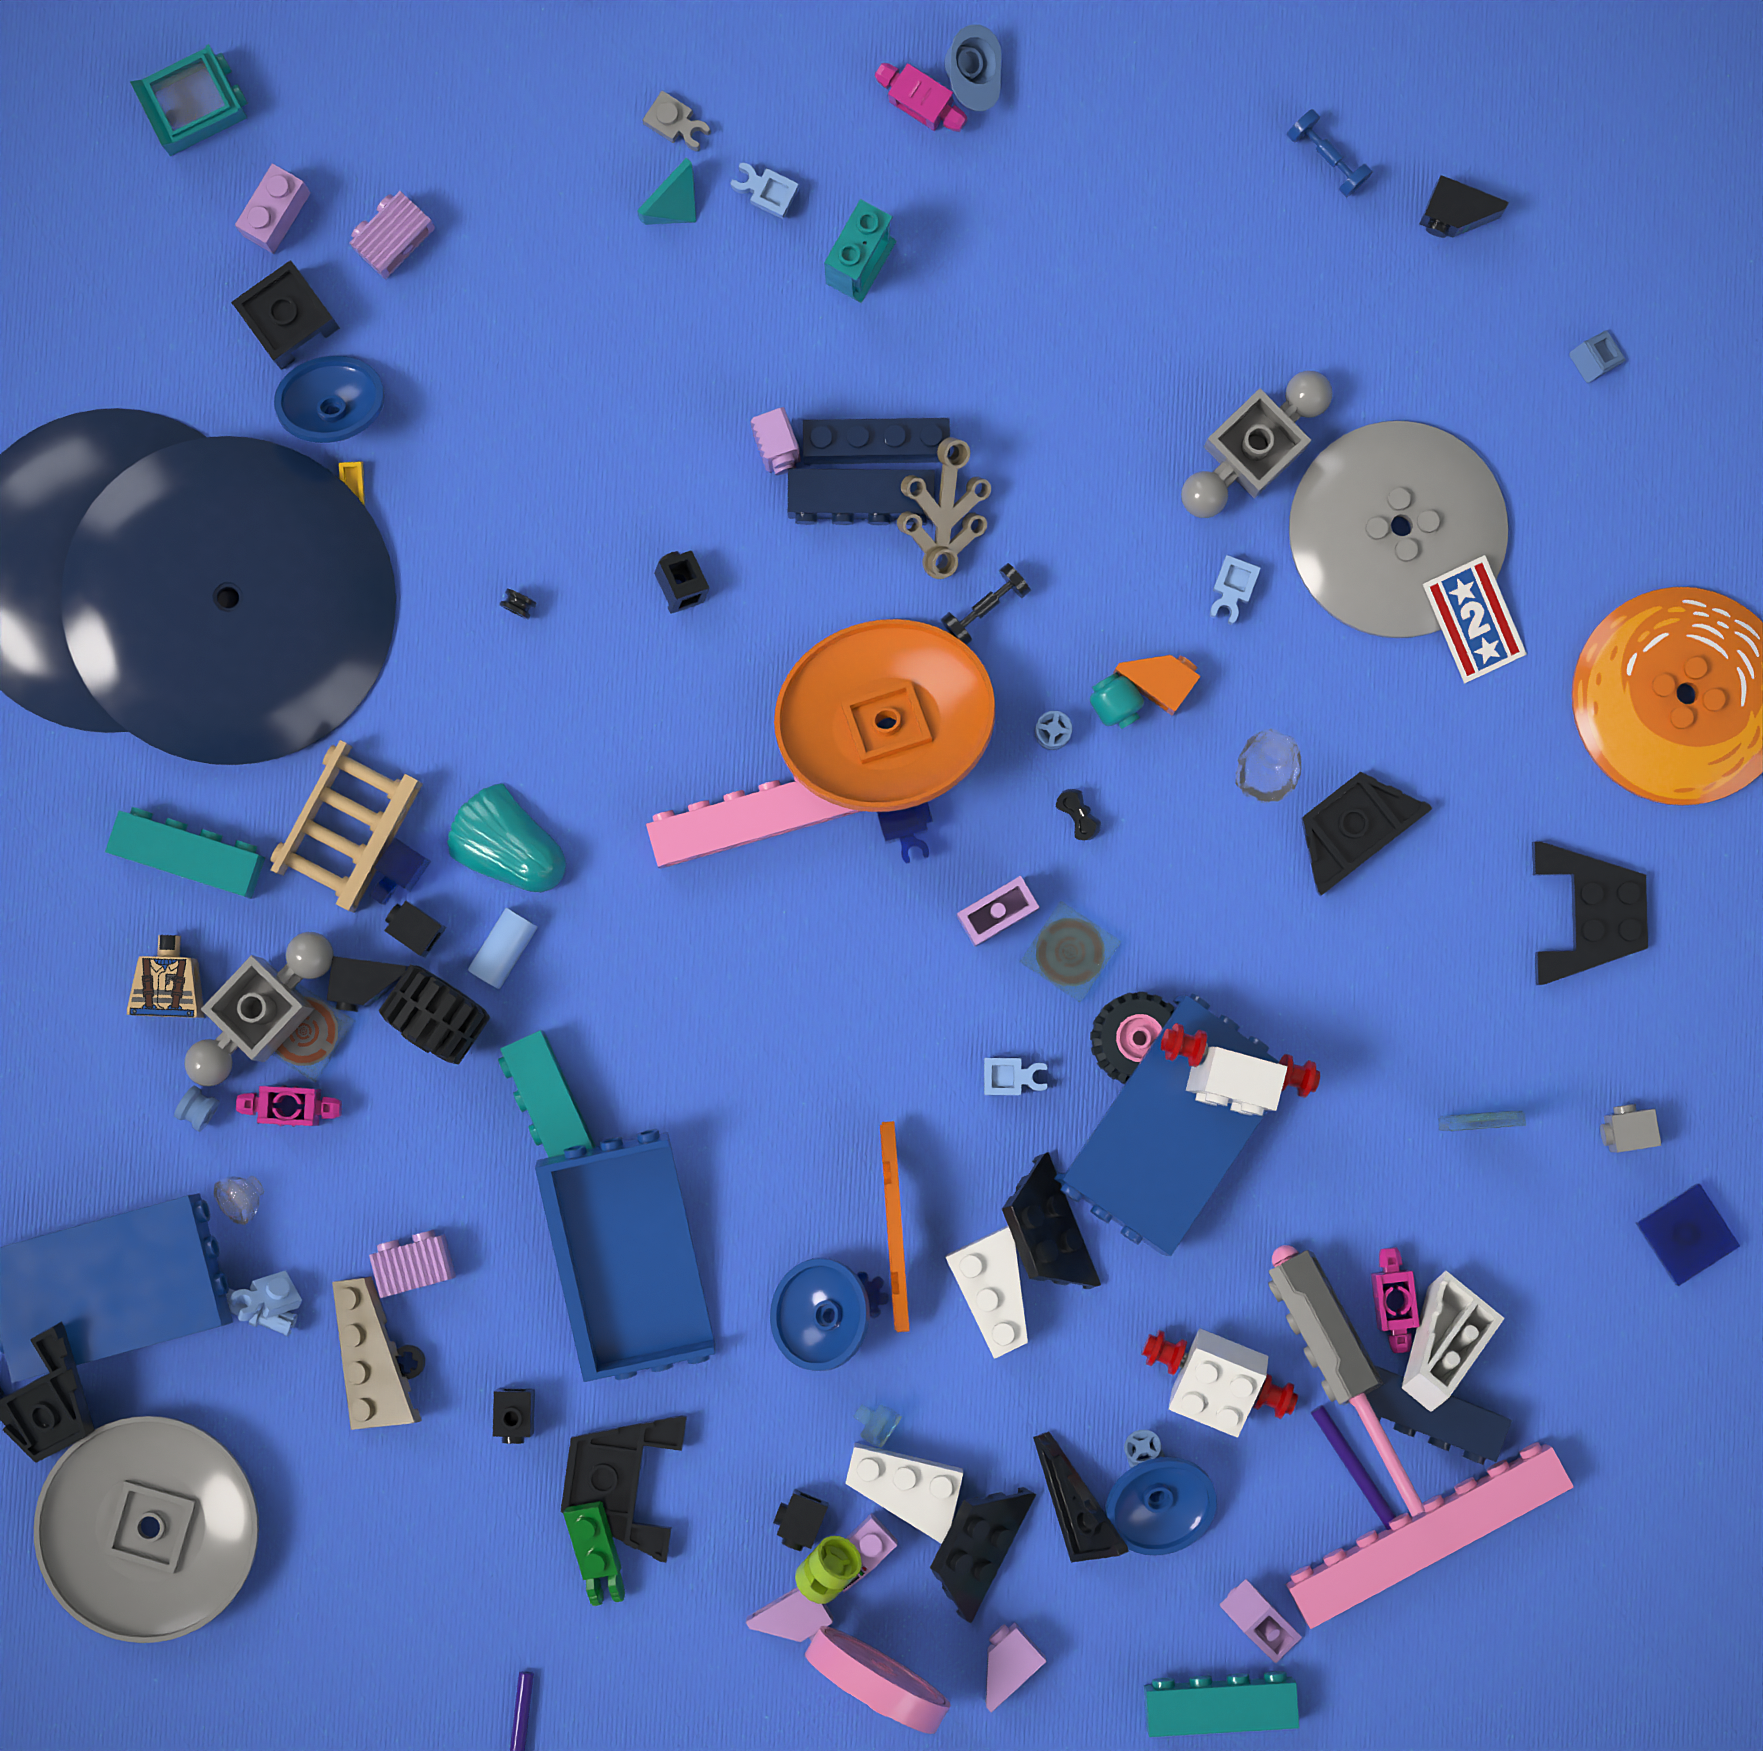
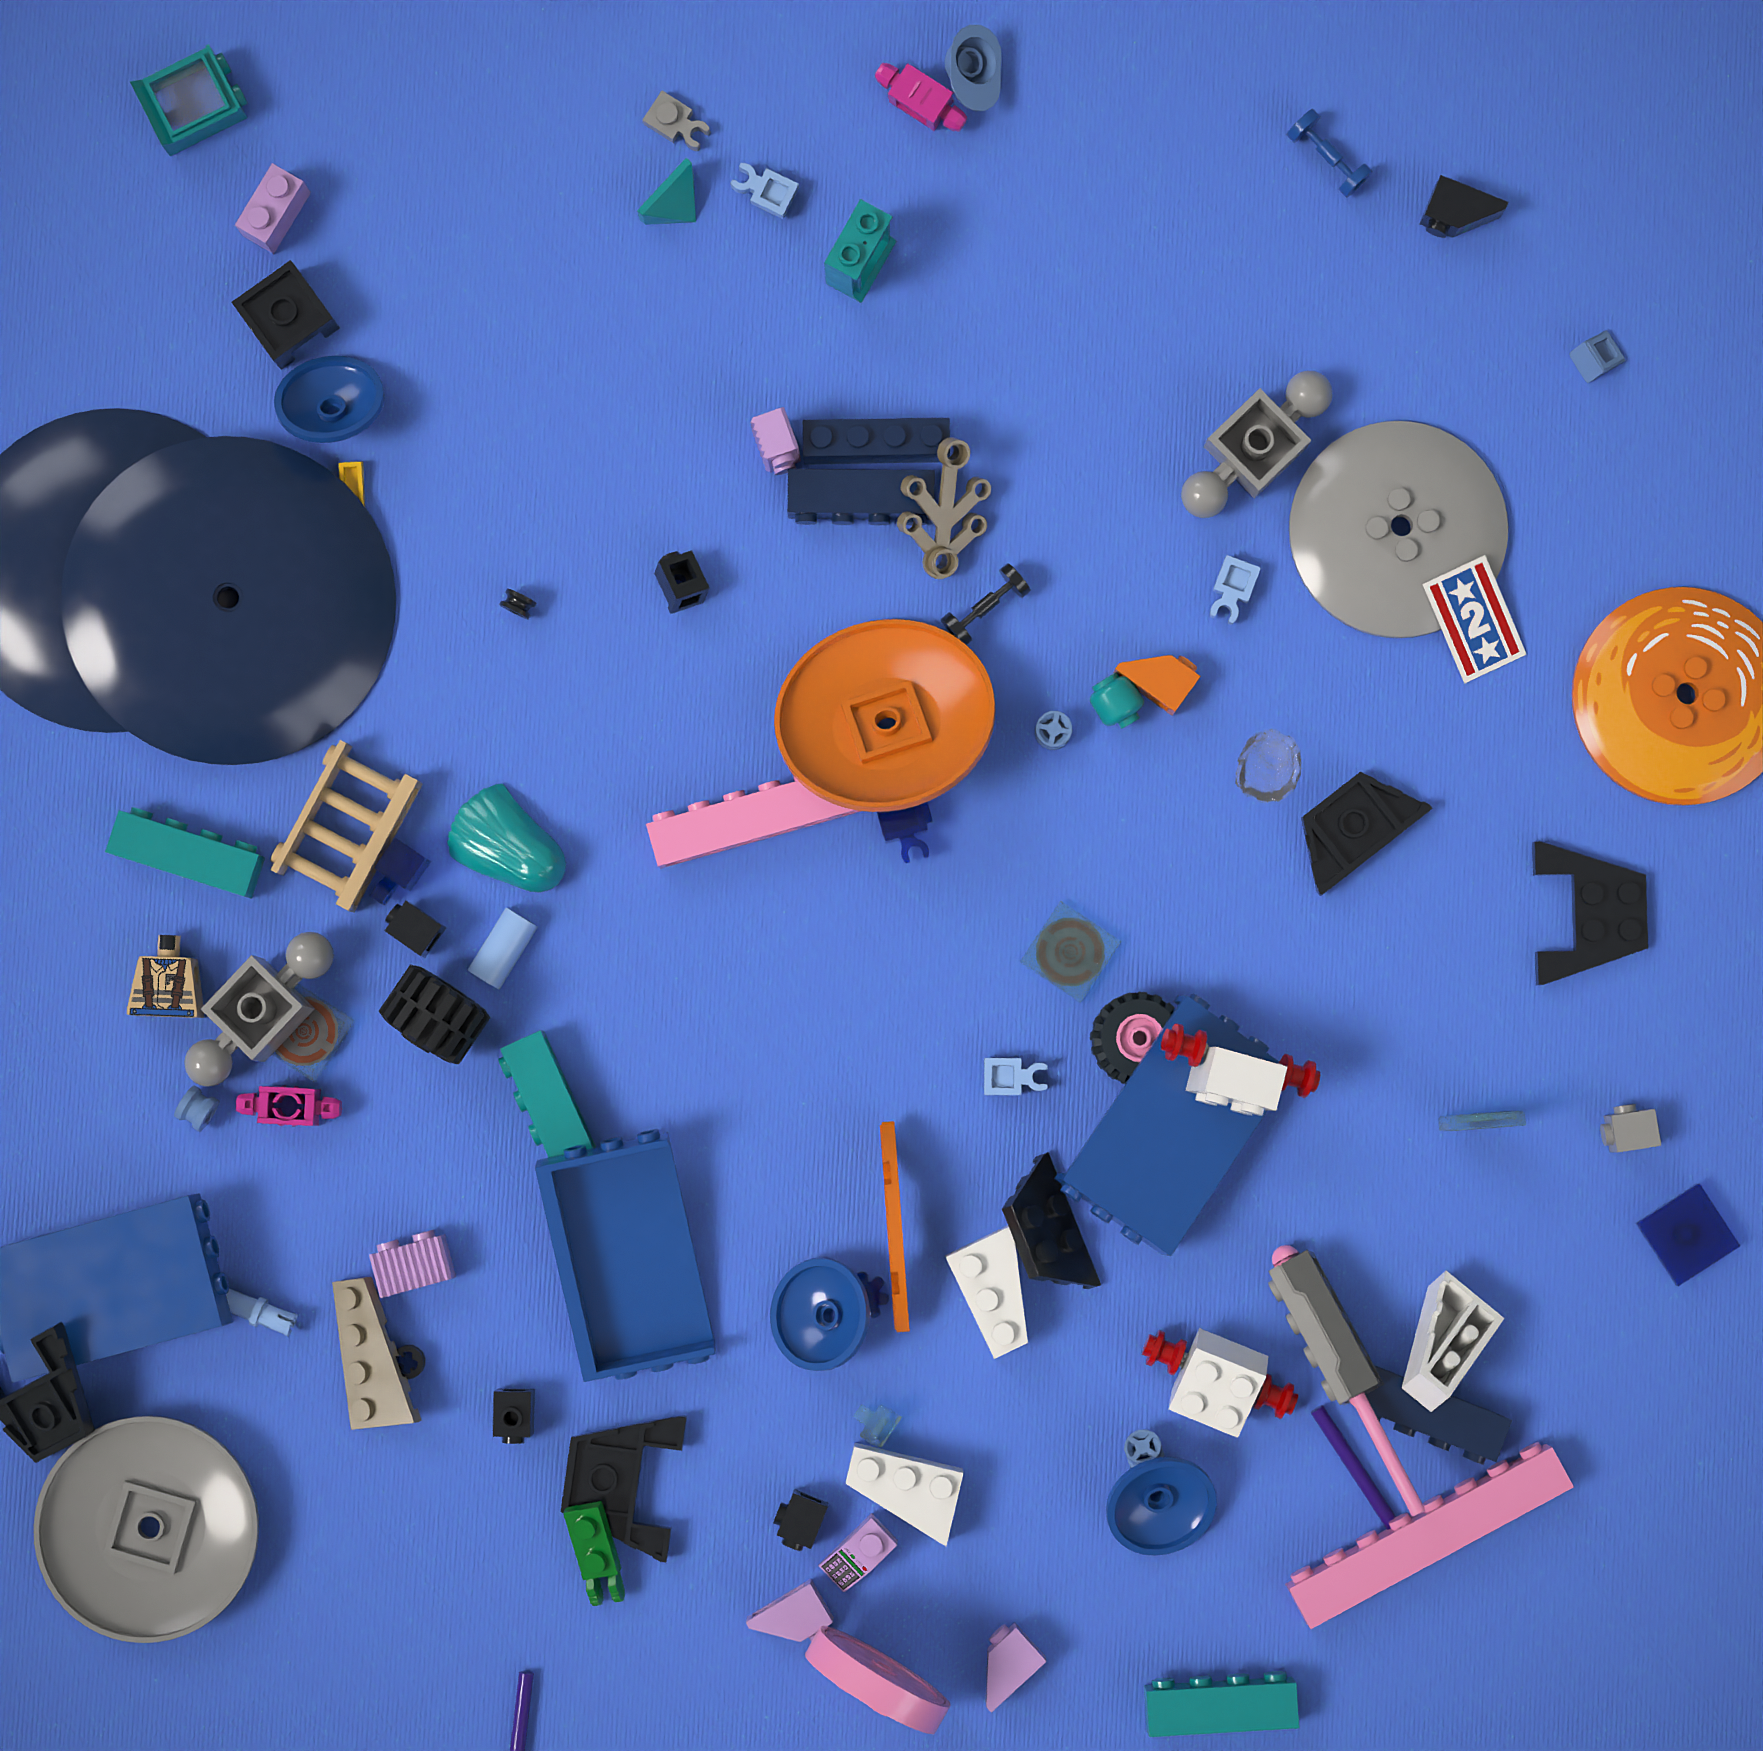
(238, 1197): clear brick -> none
(270, 1294): light blue plate -> none
(361, 981): black slope -> none
(391, 233): lavender brick -> none
(828, 1569): lime wheel -> none
(978, 1547): black wing -> none
(997, 911): lavender brick -> none
(1072, 803): black piece -> none
(1080, 1517): black wing -> none
(1260, 1621): lavender slope -> none
(1399, 1339): dark pink piece -> none

